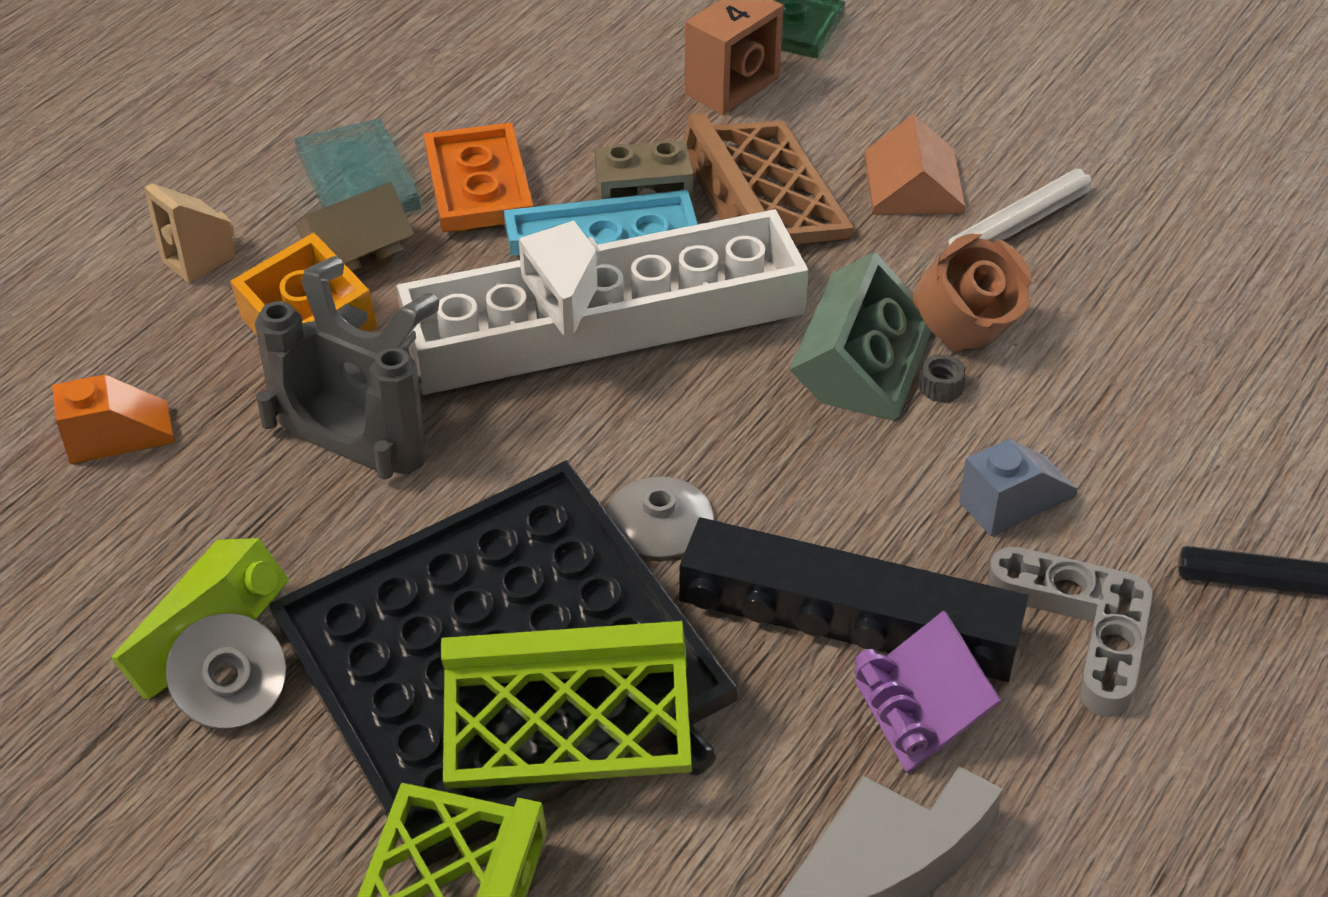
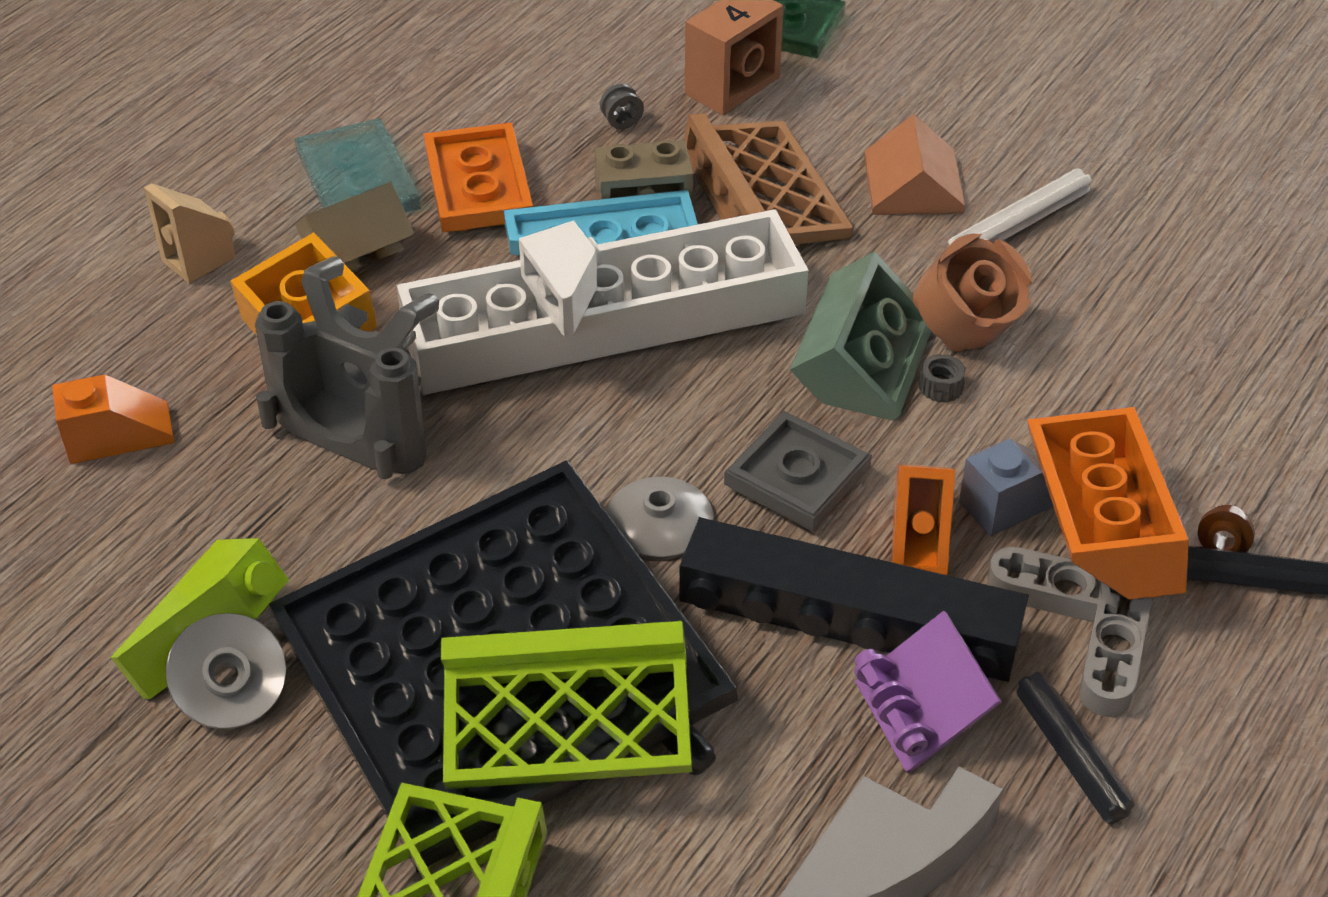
(629, 104): none -> dark grey bush
(797, 470): none -> dark grey plate
(923, 517): none -> orange slope
(1075, 748): none -> black axle
(1112, 501): none -> orange slope
(1228, 519): none -> reddish brown plate

